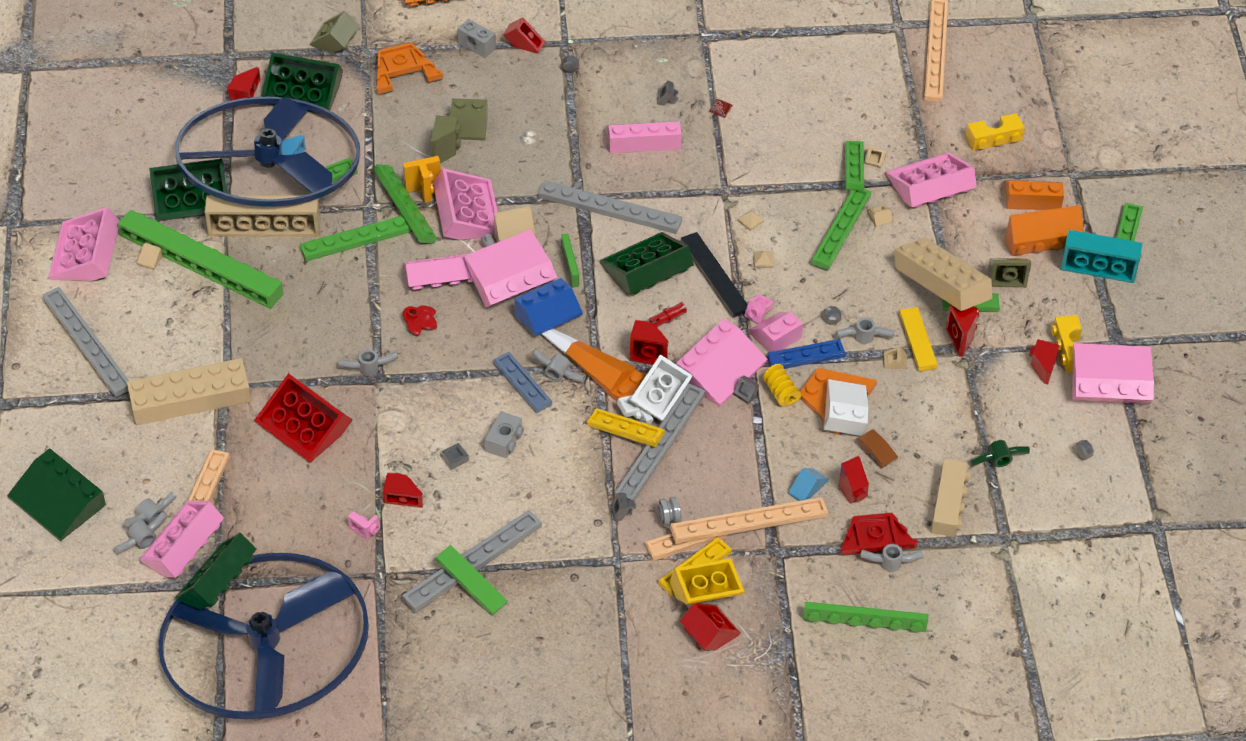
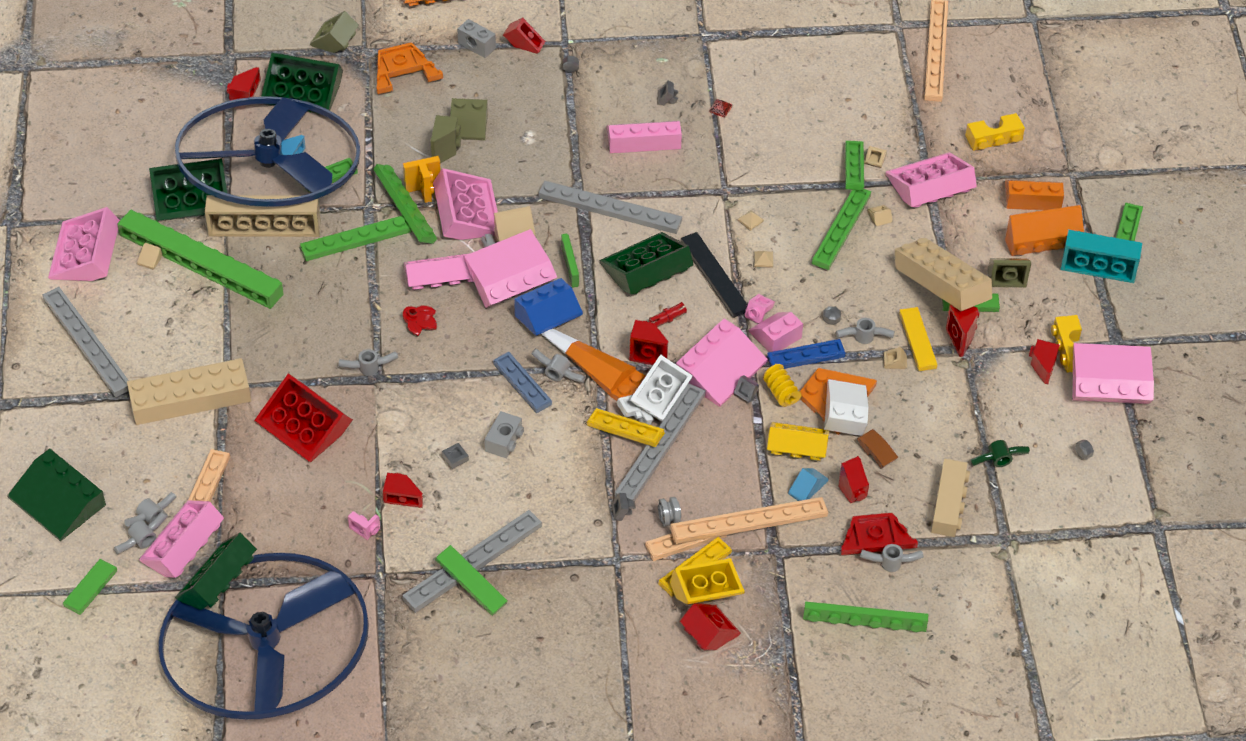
(90, 586): none -> bright green tile
(798, 440): none -> yellow slope

